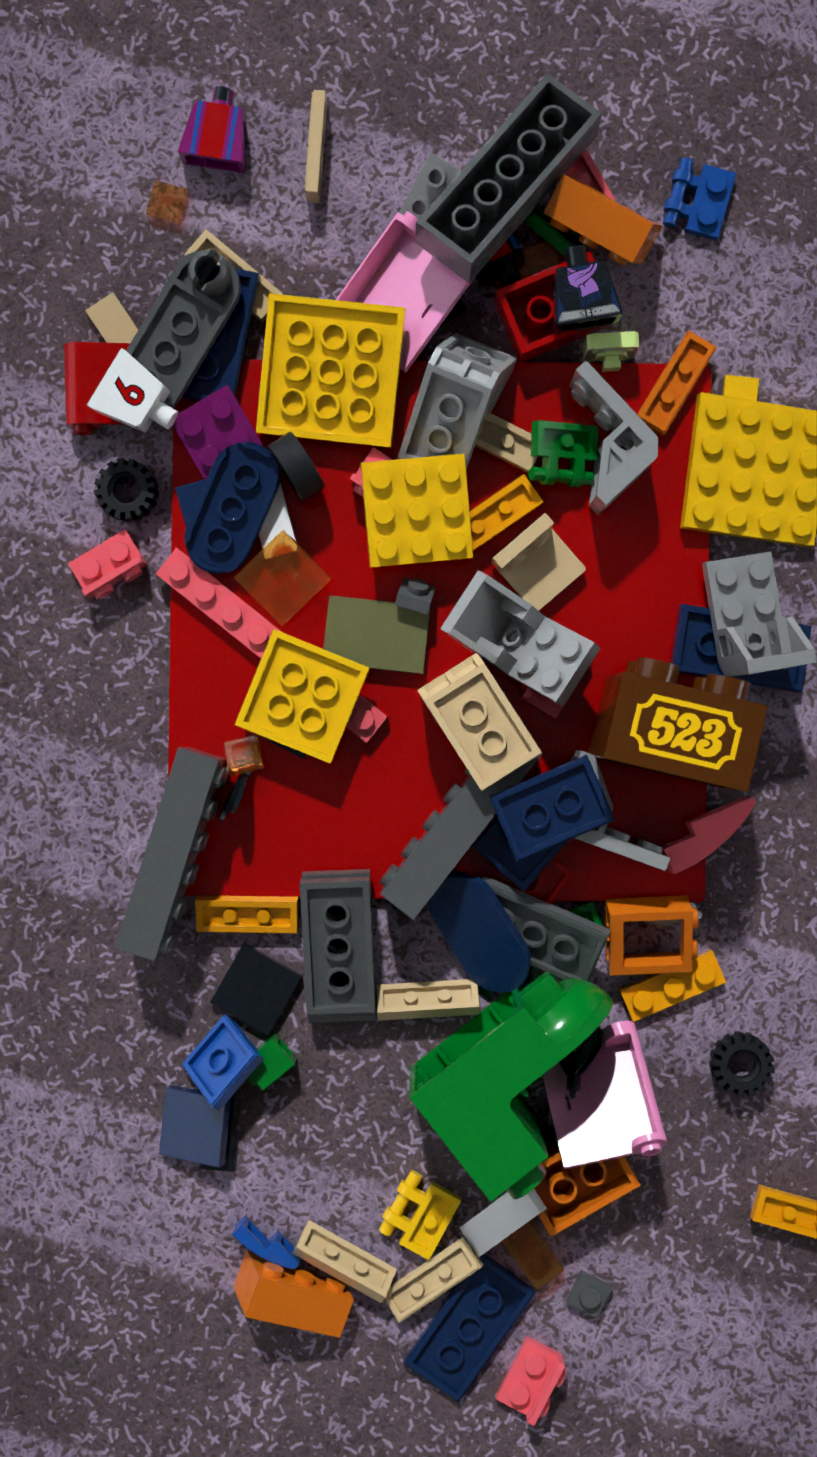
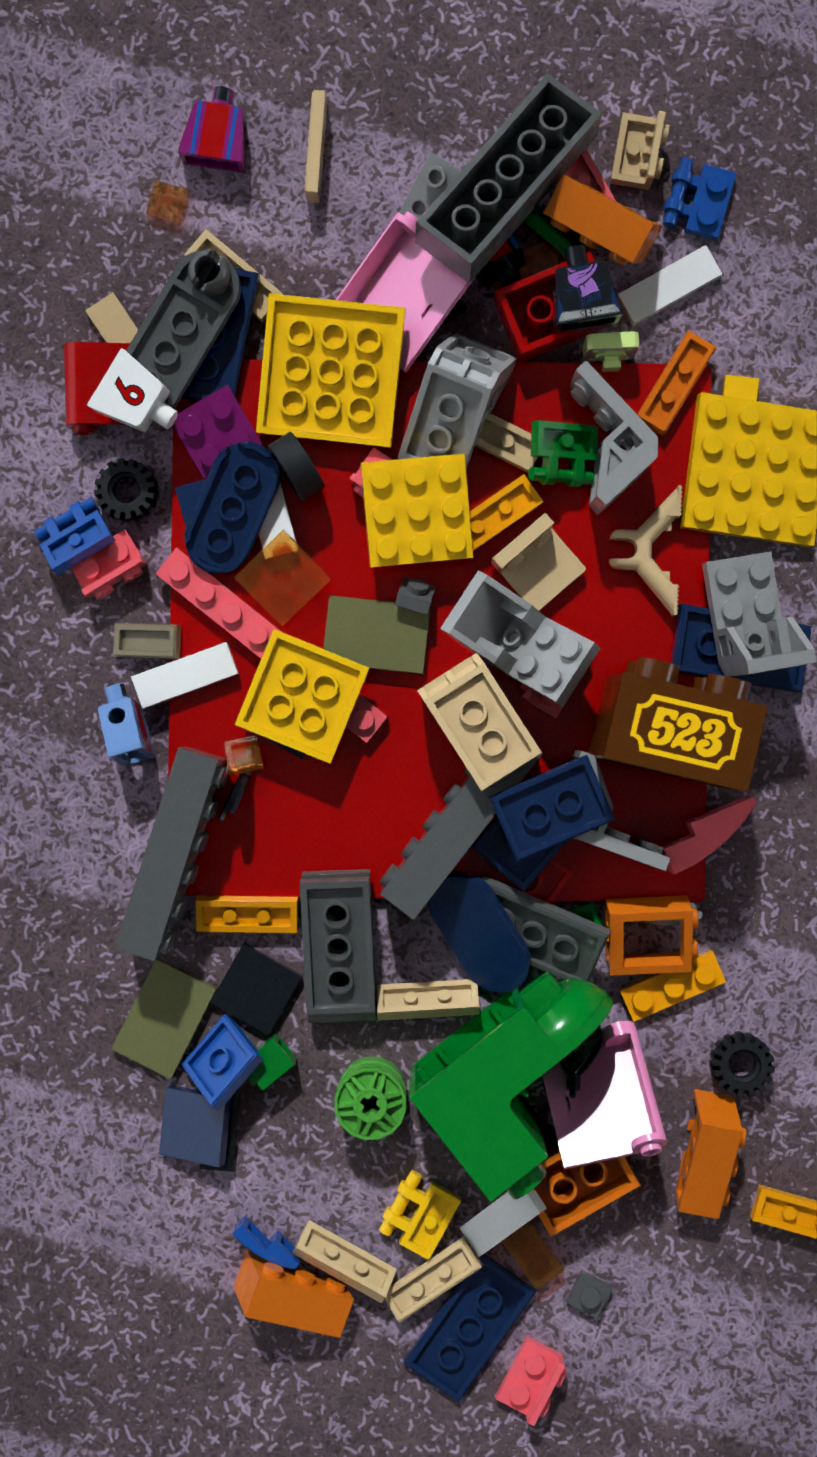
(78, 540): none -> blue plate
(126, 740): none -> medium blue torso
(147, 641): none -> dark tan tile
(164, 1018): none -> olive tile
(185, 675): none -> white tile
(361, 1081): none -> bright green wheel
(637, 150): none -> tan bracket
(642, 540): none -> tan piece
(669, 285): none -> white tile
(710, 1155): none -> orange wedge

